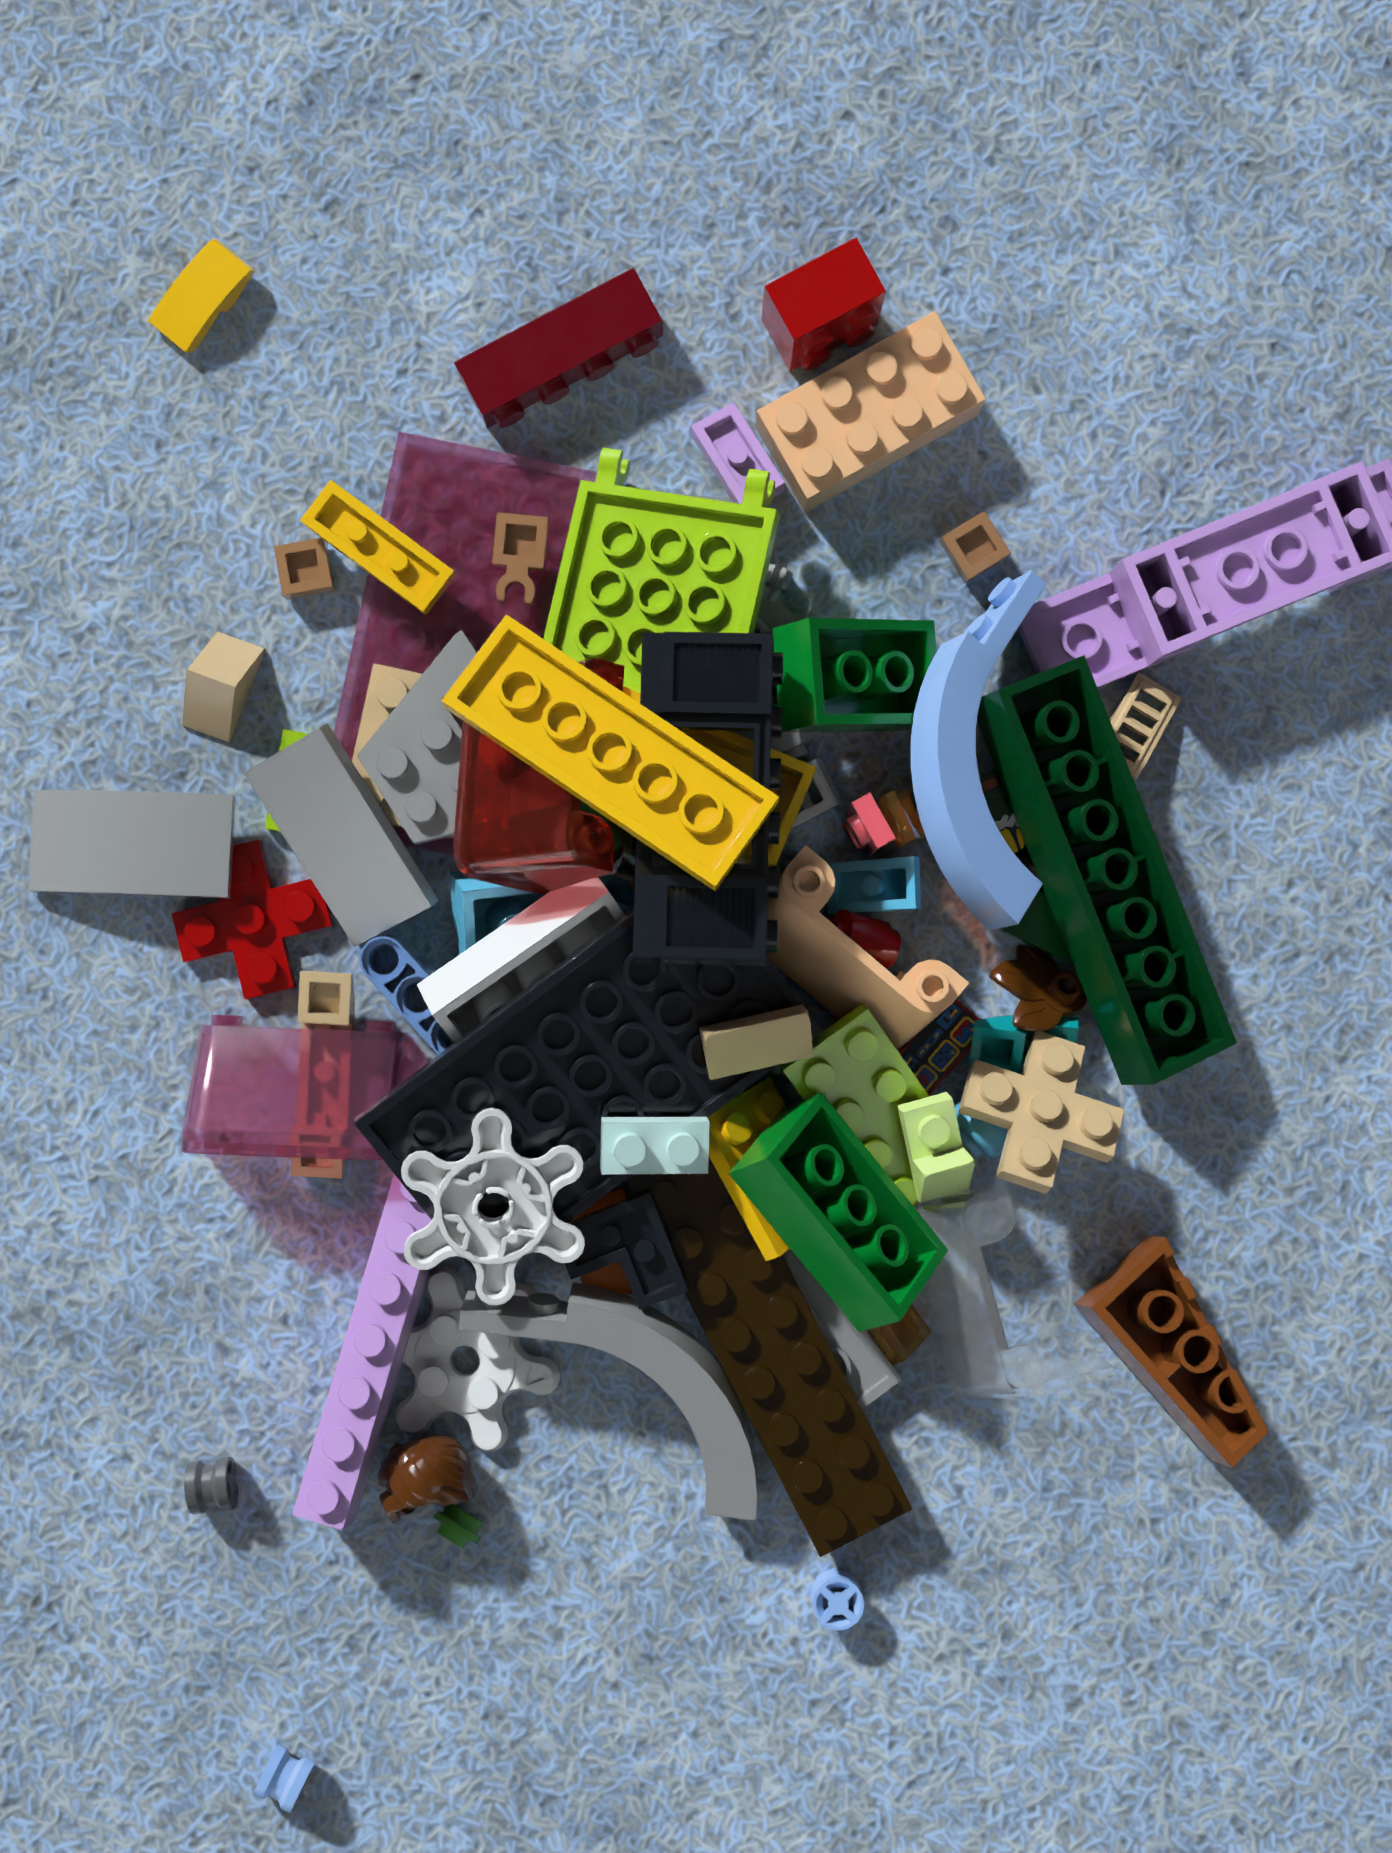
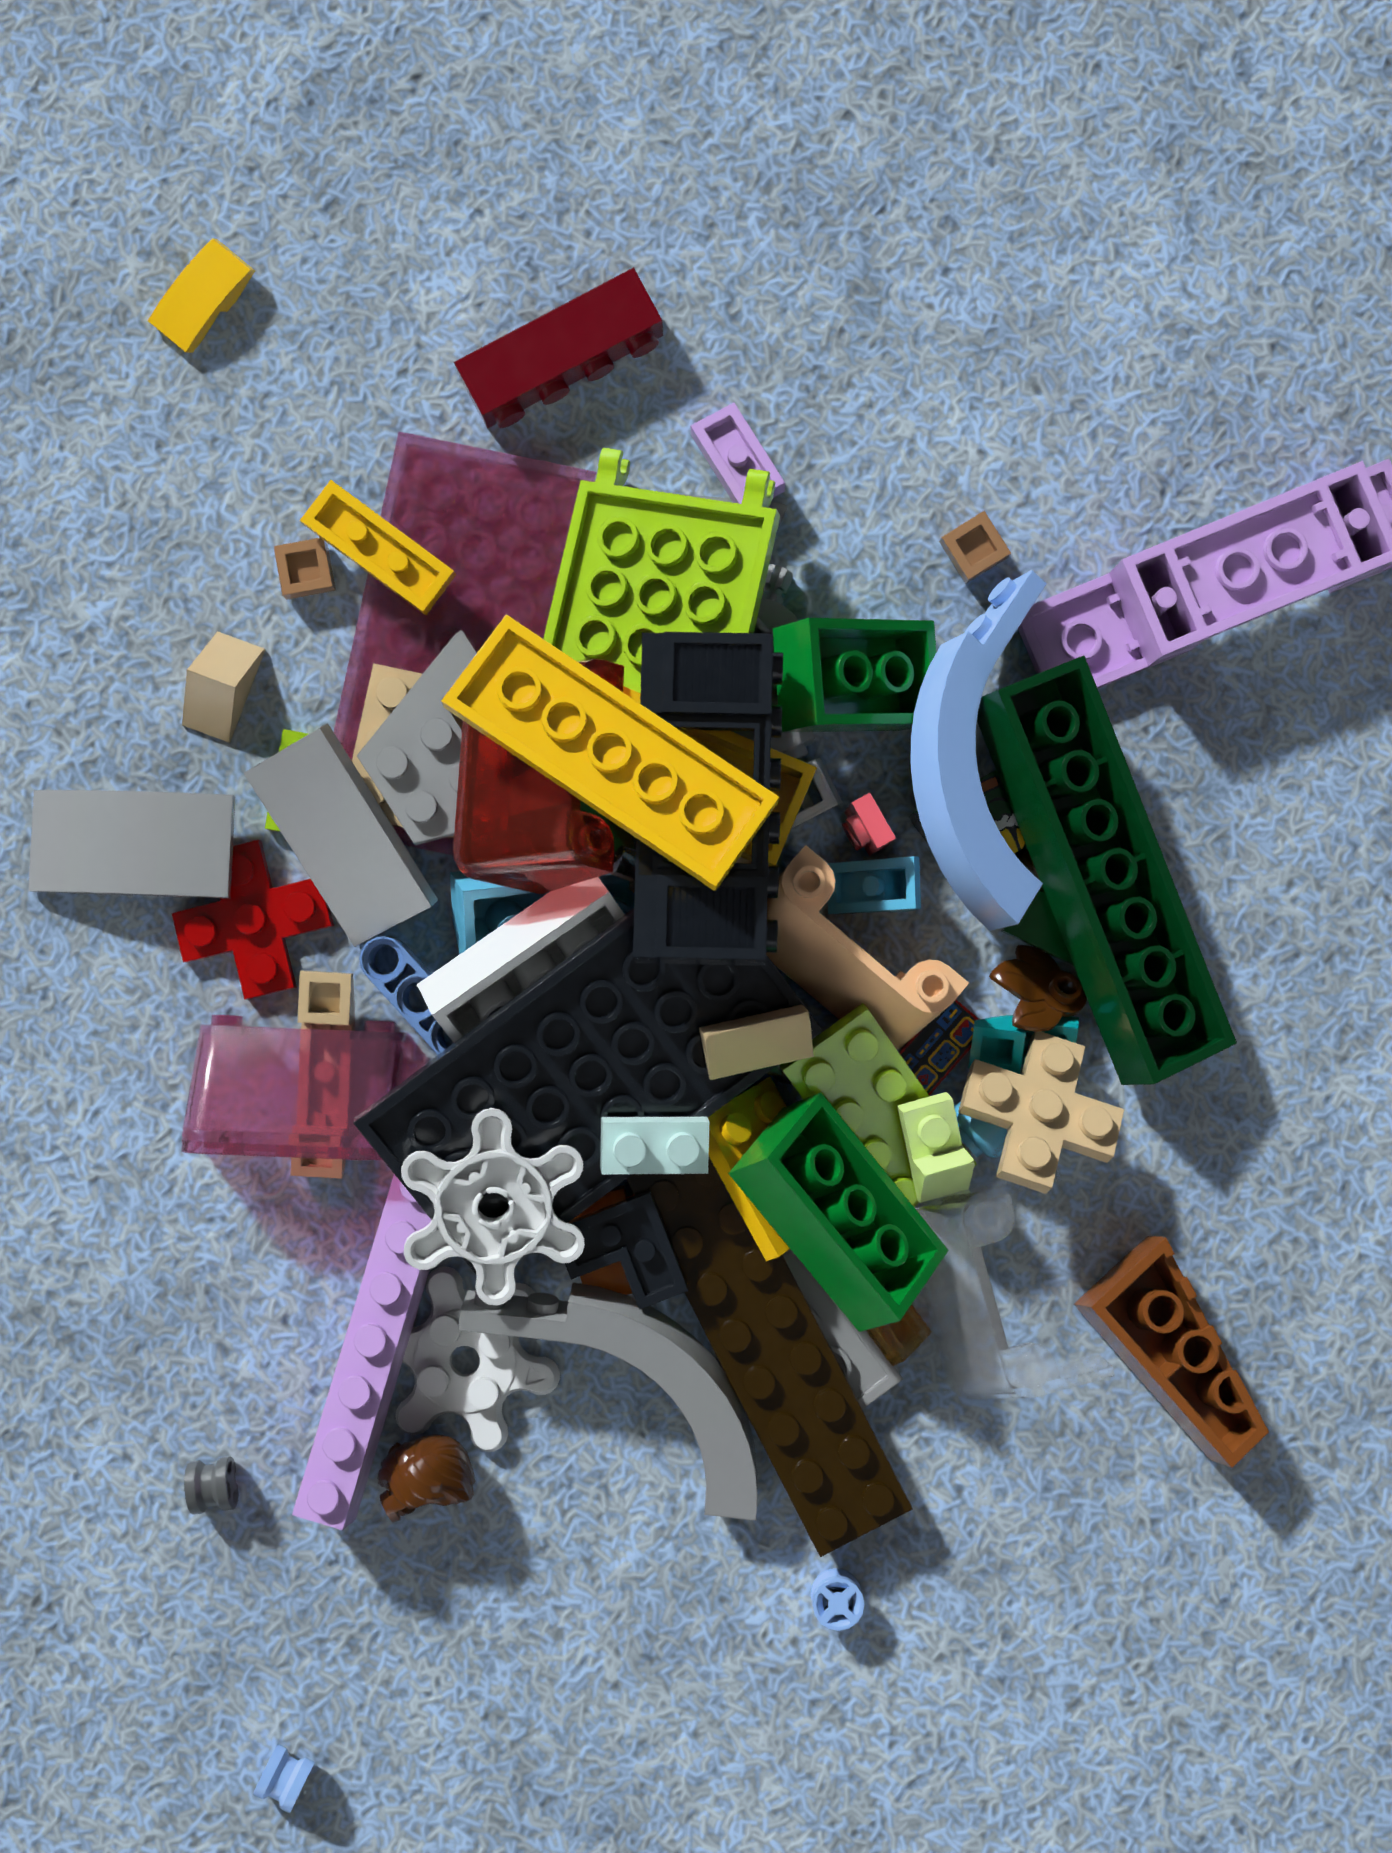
(458, 1525): bright green plate -> none
(520, 548): medium nougat plate -> none
(823, 306): red brick -> none
(869, 411): light nougat brick -> none
(870, 934): red brick -> none
(901, 817): clear orange slope -> none
(1152, 736): tan slope -> none

